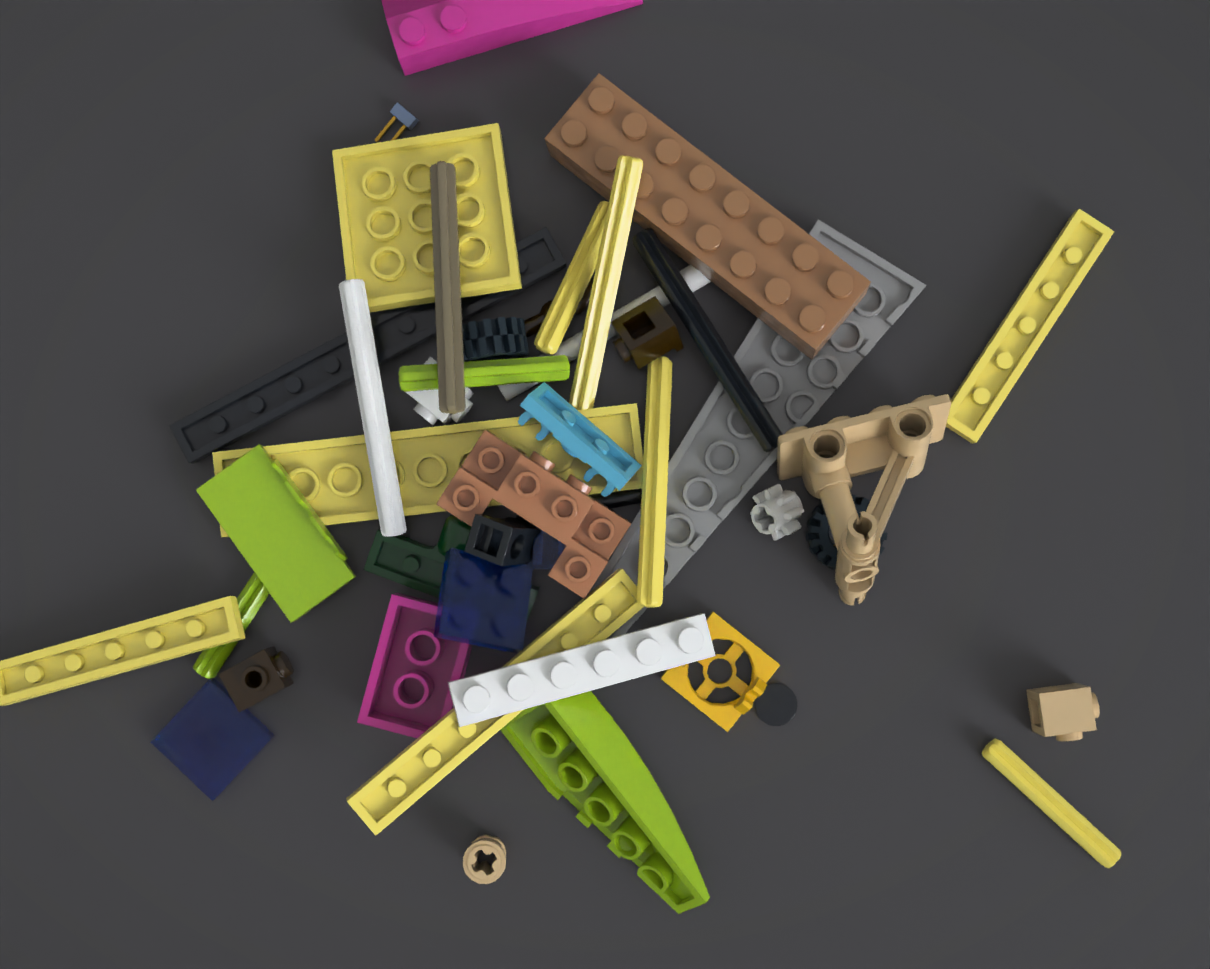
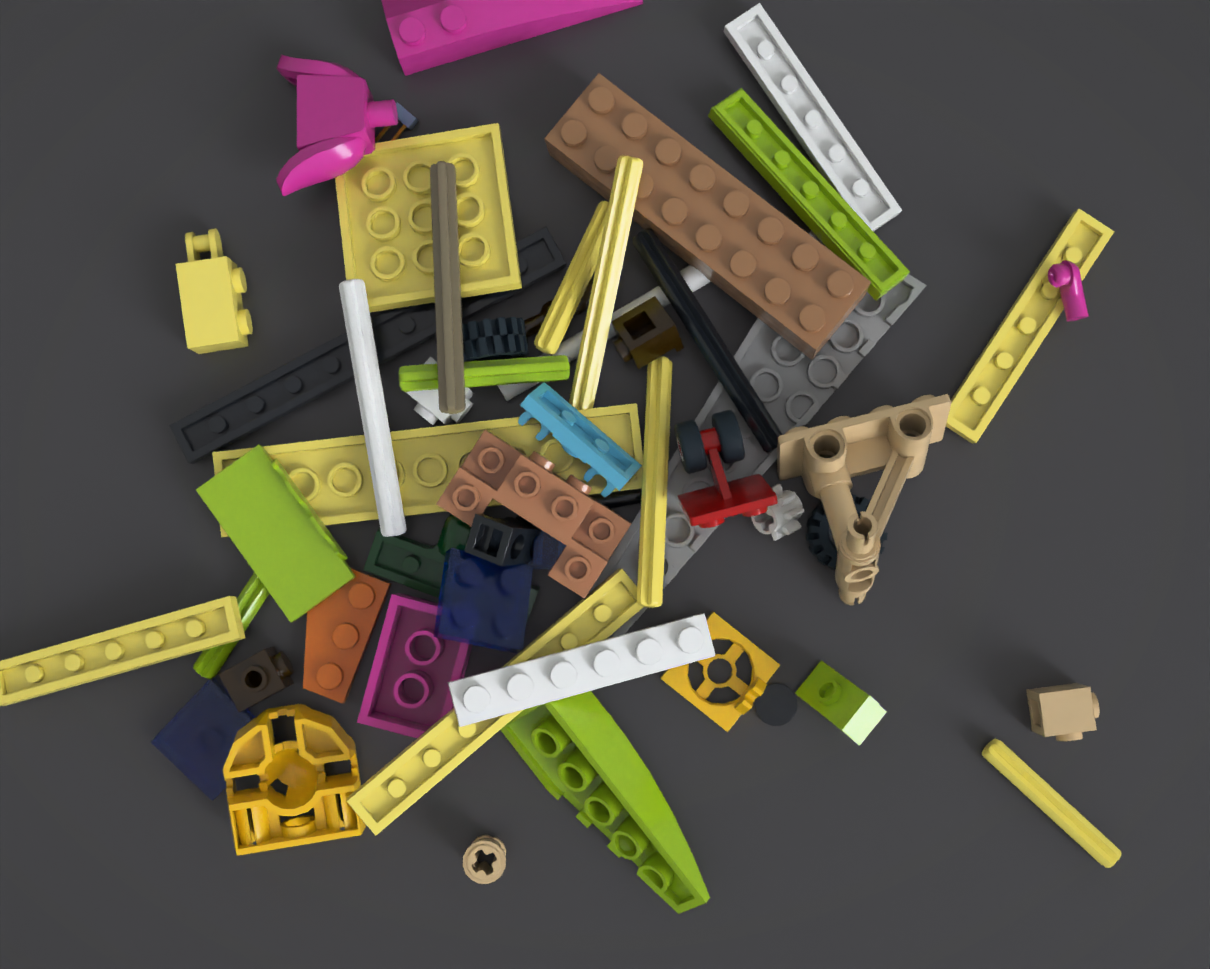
(212, 297): none -> light yellow brick
(257, 811): none -> yellow connector
(332, 121): none -> dark pink torso
(340, 633): none -> orange wing
(725, 499): none -> red plate
(807, 192): none -> lime tile
(810, 116): none -> white plate
(841, 702): none -> lime brick
(1068, 279): none -> dark pink arm

